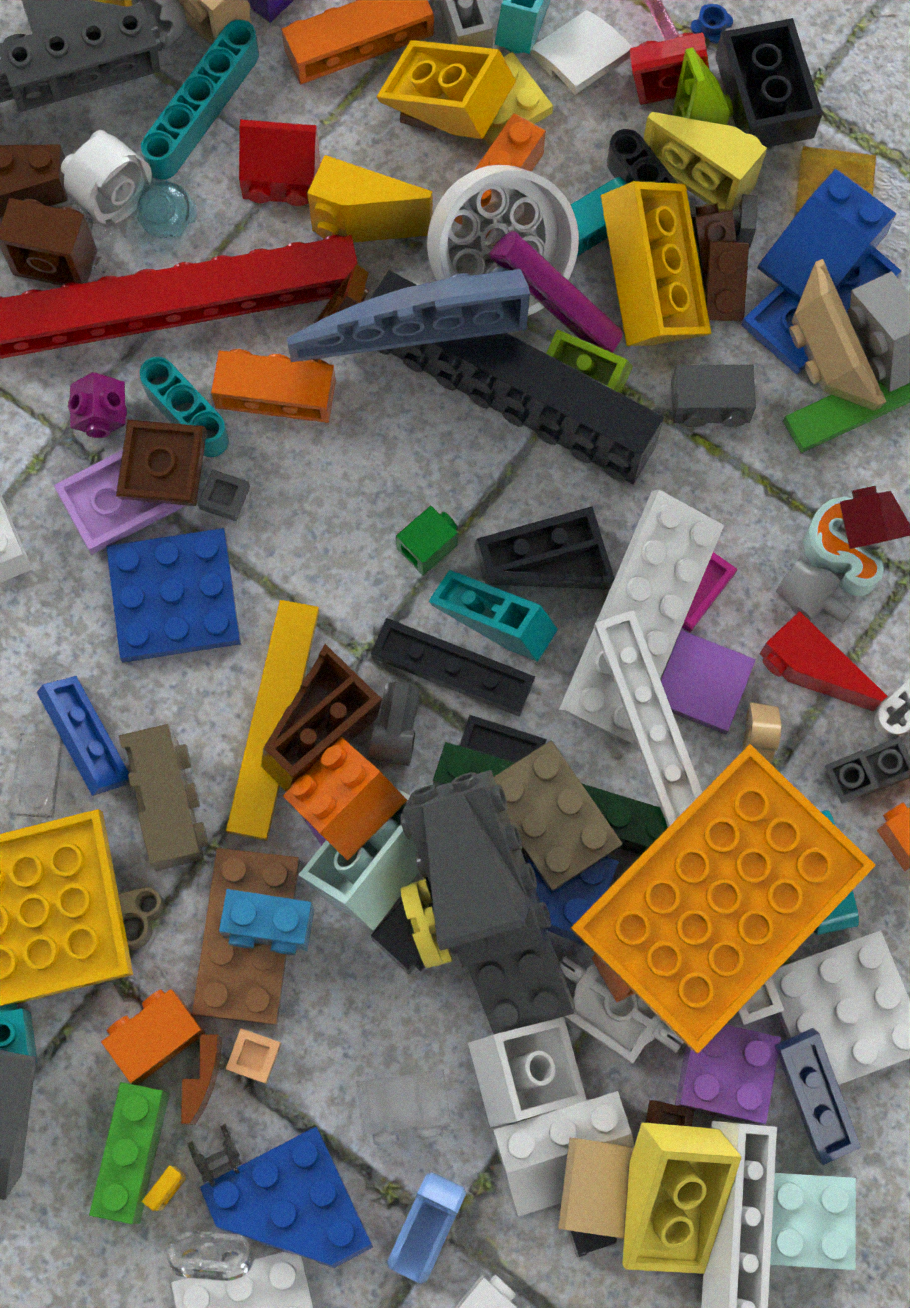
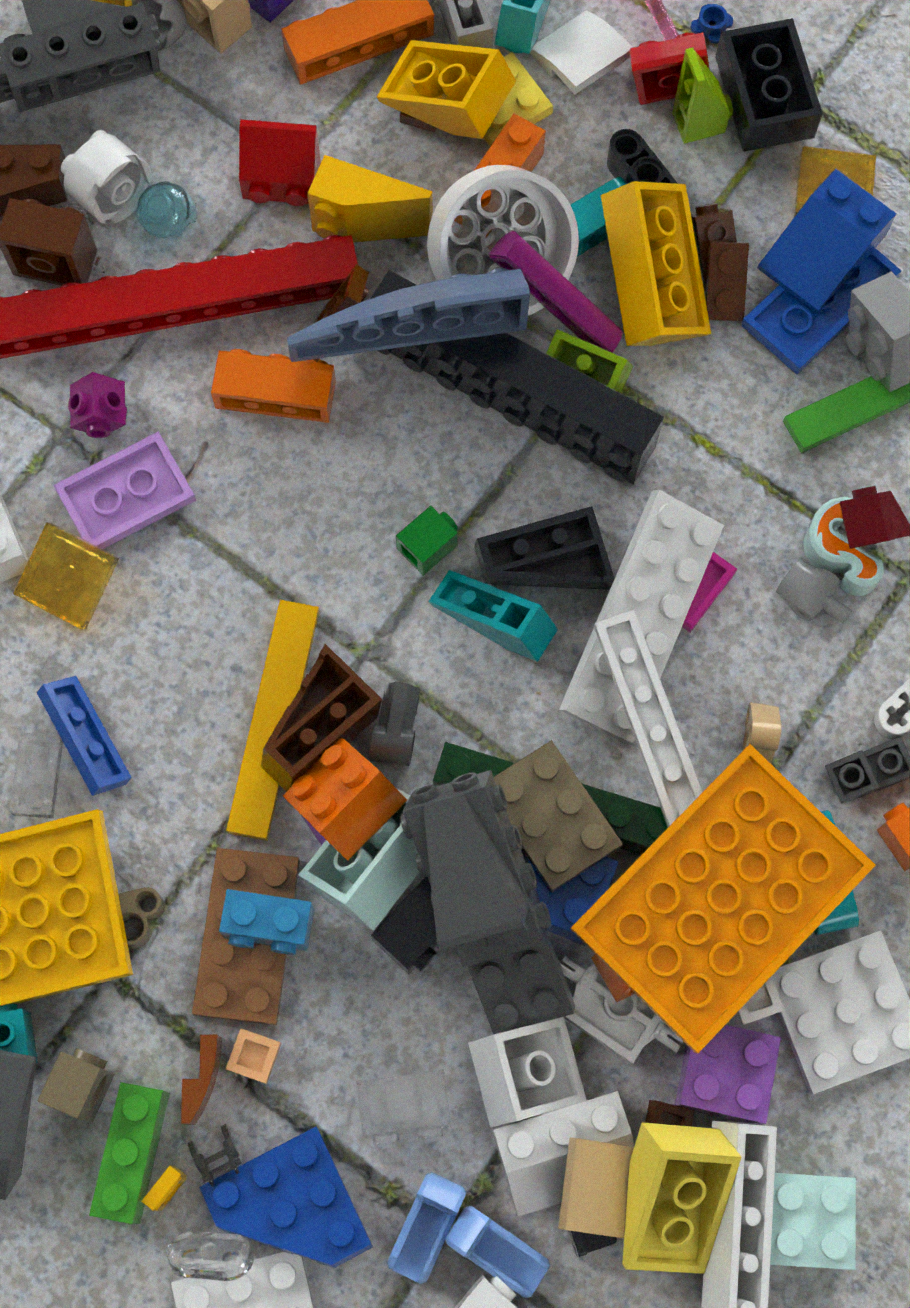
(66, 576): none -> clear yellow tile
(77, 1085): none -> dark tan brick
(152, 1036): orange brick -> none
(161, 462): reddish brown plate -> none
(164, 797): dark tan wedge -> none
(173, 595): blue plate -> none
(177, 391): teal beam -> none
(201, 83): teal beam -> none
(224, 495): dark grey plate -> none
(415, 901): light yellow plate -> none
(452, 667): black plate -> none
(497, 1251): none -> light blue animal
(499, 740): black tile -> none
(705, 681): medium lavender tile -> none
(708, 157): light yellow slope -> none
(713, 394): dark grey brick -> none
(746, 218): dark grey plate -> none
(814, 662): red slope -> none
(817, 1096): plate -> none
(832, 344): tan wedge -> none

